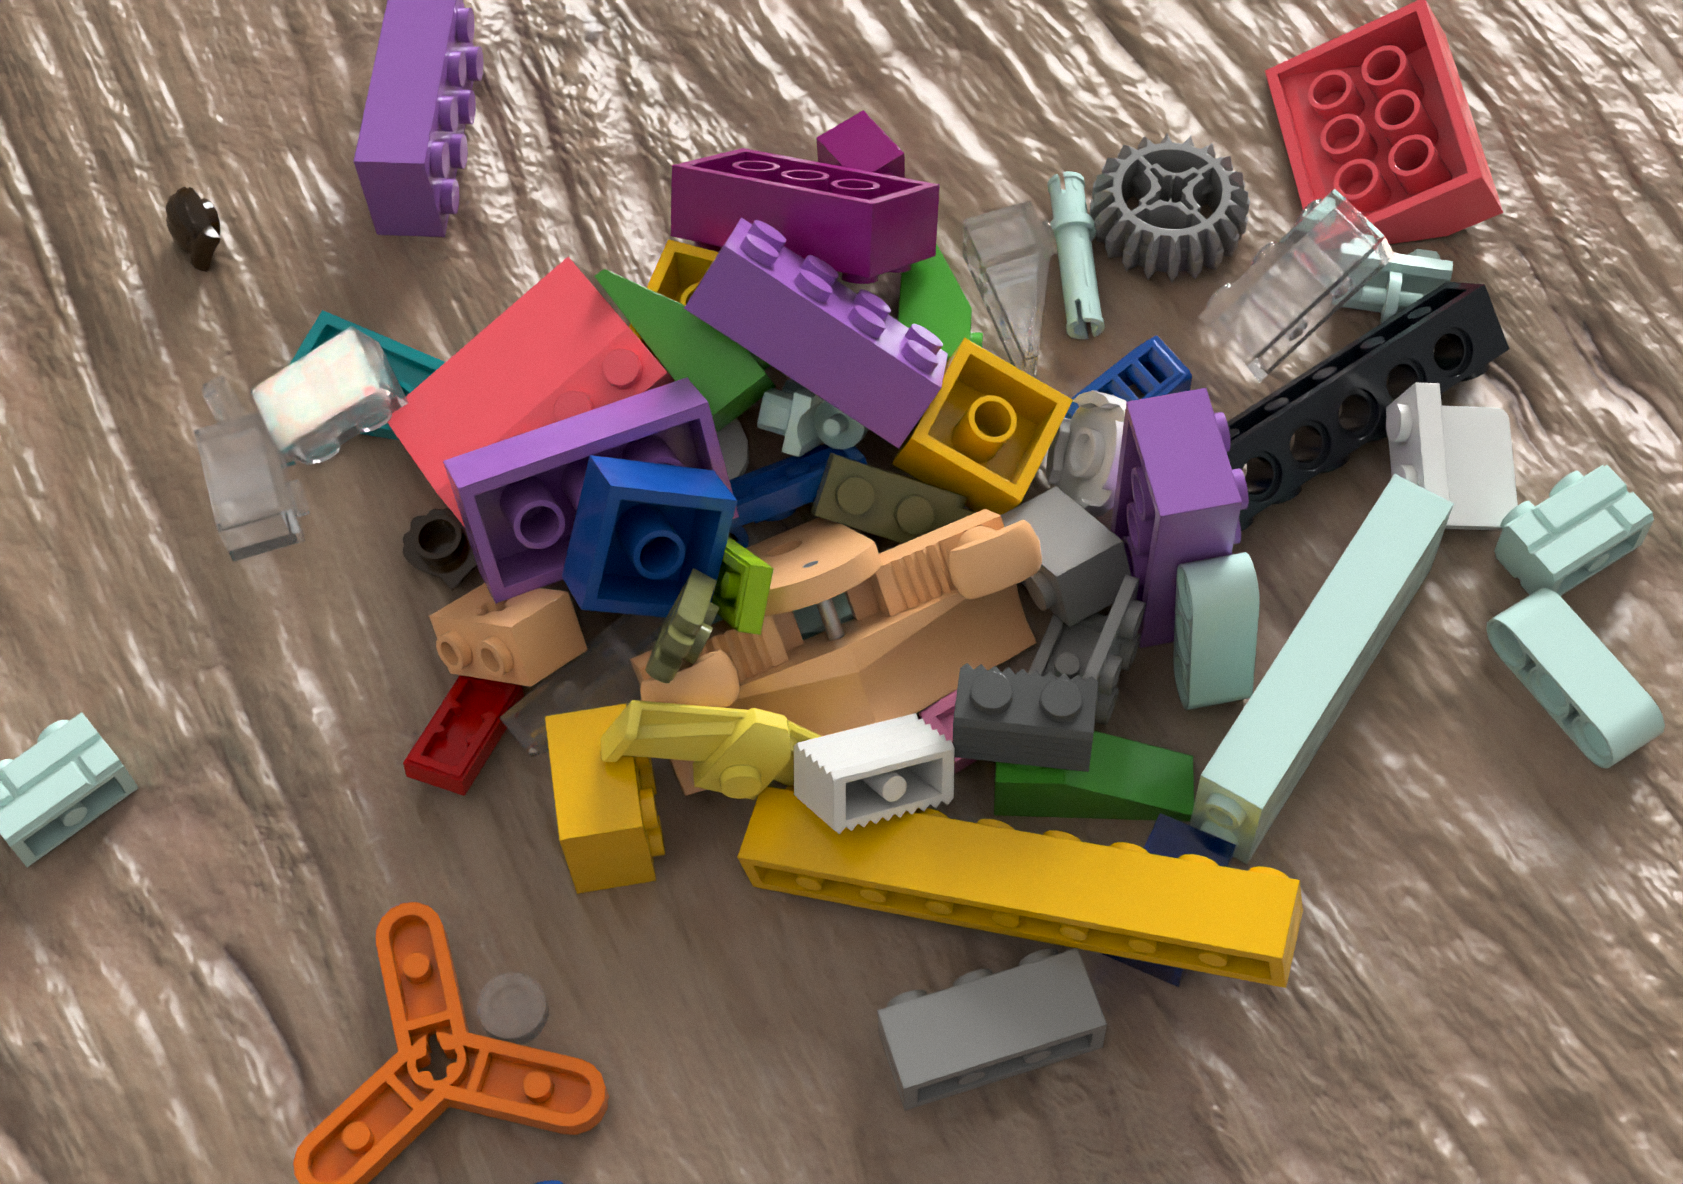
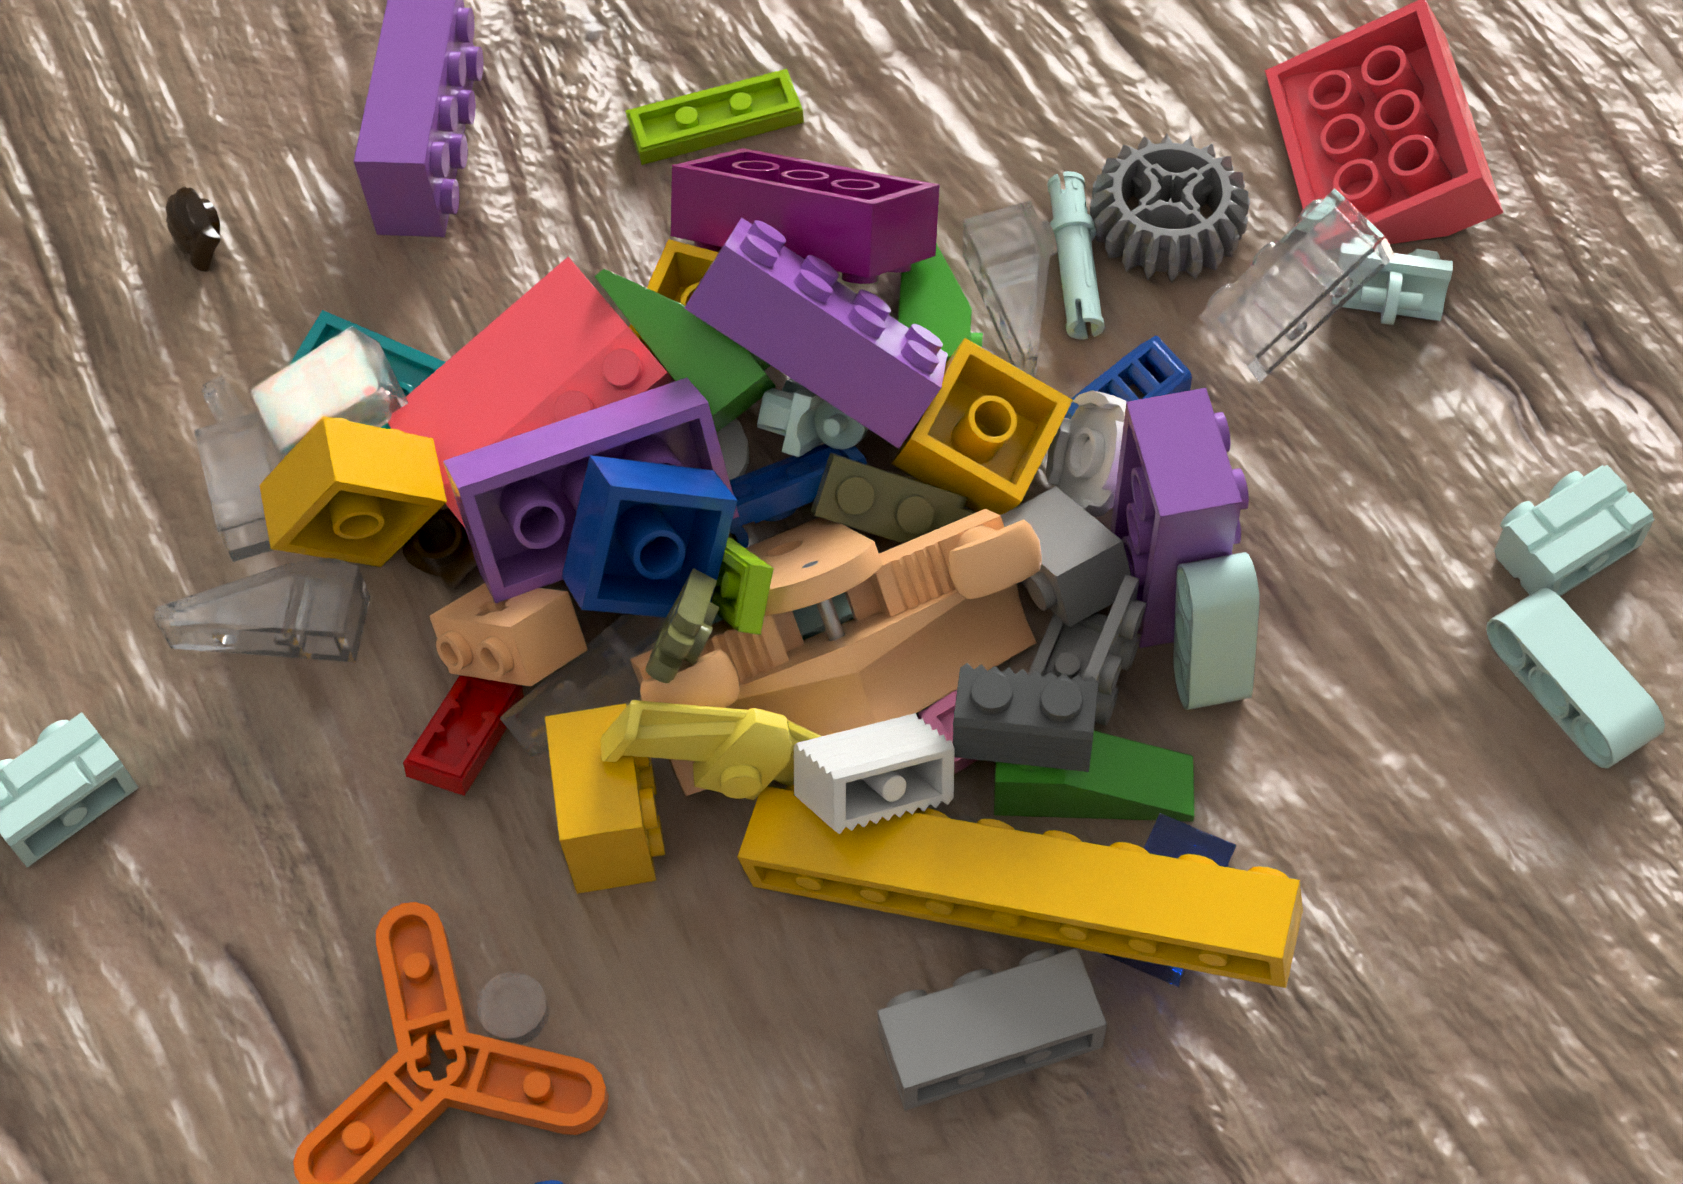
(280, 612): none -> clear slope
(352, 492): none -> yellow brick
(714, 116): none -> lime tile
(861, 146): magenta brick -> none
(1320, 667): light aqua brick -> none
(1451, 319): black brick -> none
(1454, 454): white bracket -> none

